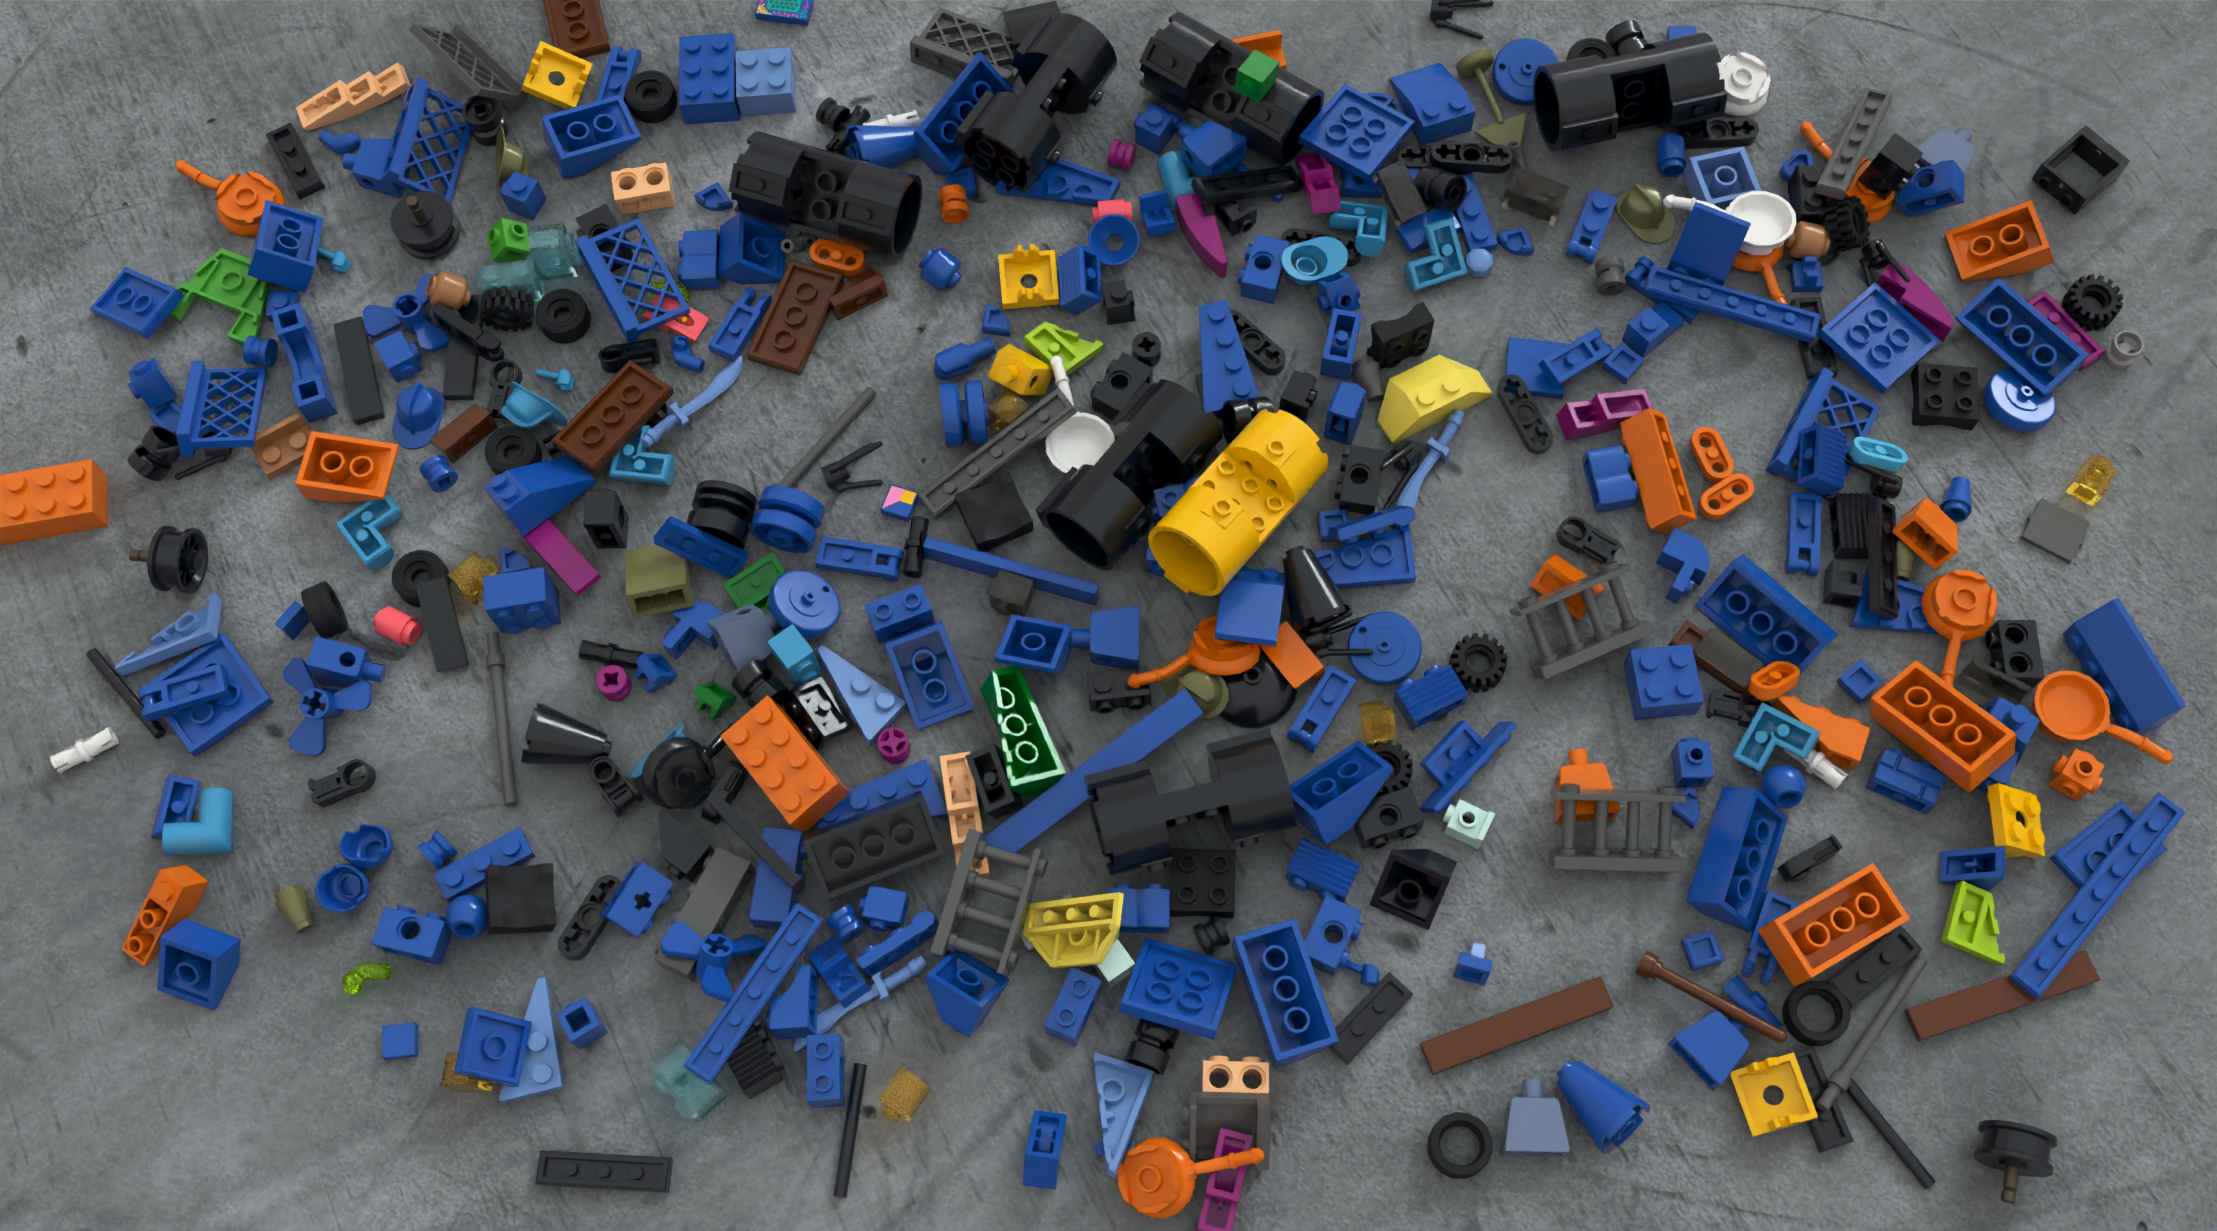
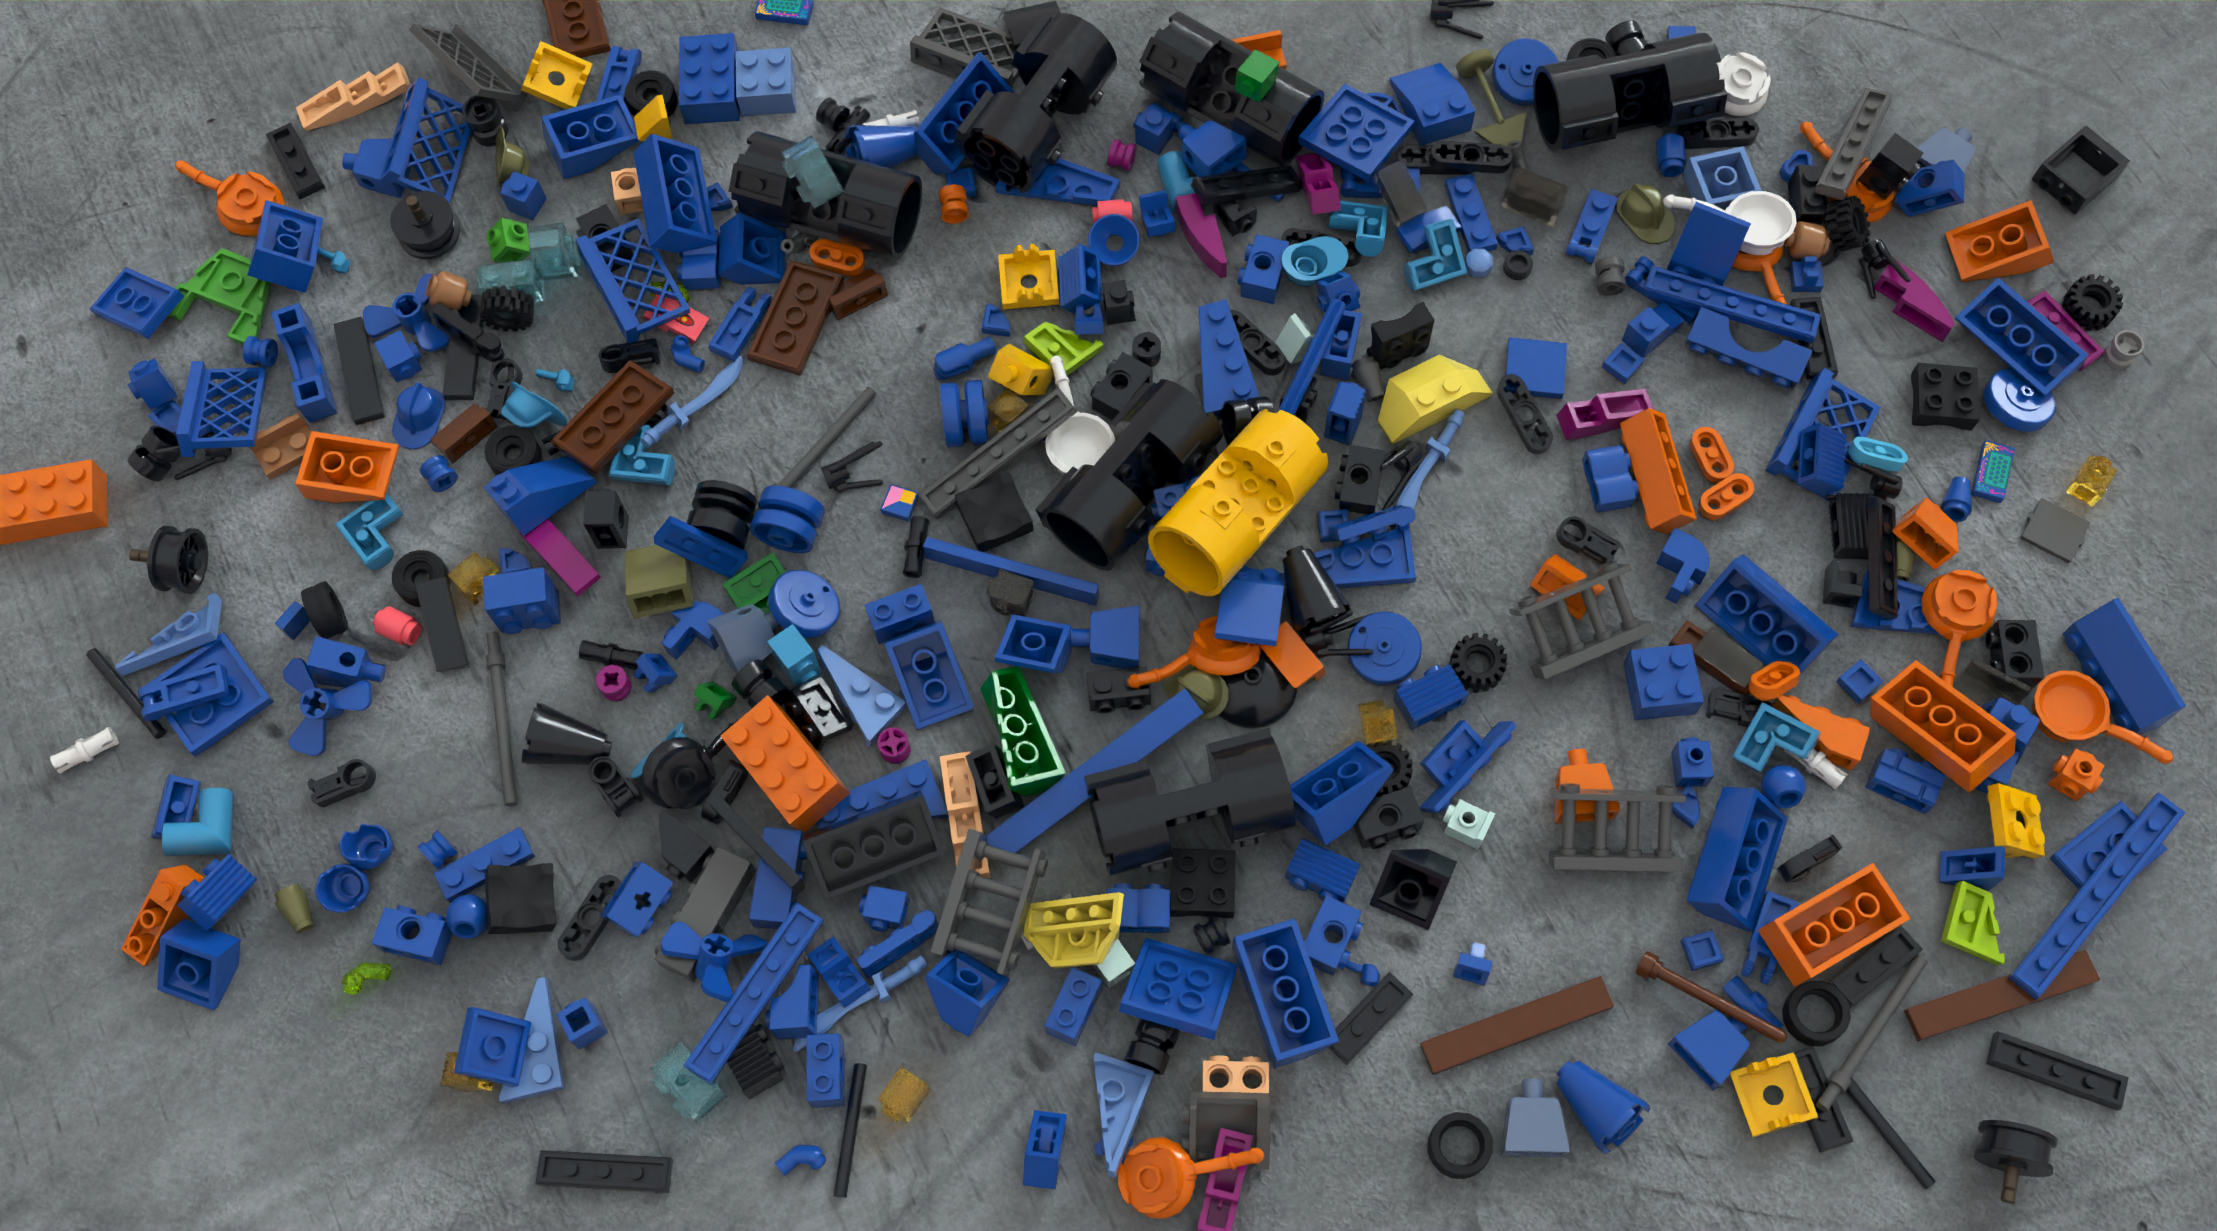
(216, 892): none -> blue brick
(279, 300): blue plate -> none
(340, 144): blue arm -> none
(400, 1041): blue tile -> none
(568, 330): black tyre -> none
(653, 120): none -> yellow slope
(674, 195): none -> blue slope
(801, 1155): none -> blue arm
(812, 172): none -> clear light blue brick
(845, 924): blue wheel -> none
(858, 558): blue plate -> none
(940, 269): blue head -> none
(1089, 323): none -> blue tile
(1295, 339): none -> light aqua slope
(1313, 356): none -> blue axle
(1322, 707): blue plate -> none
(1441, 188): black wheel -> none
(1517, 265): none -> black tile
(1575, 357): blue plate -> none
(1712, 335): none -> blue arch
(1803, 533): blue plate -> none
(1878, 337): blue plate -> none
(1993, 471): none -> tile
(2057, 1070): none -> black tile

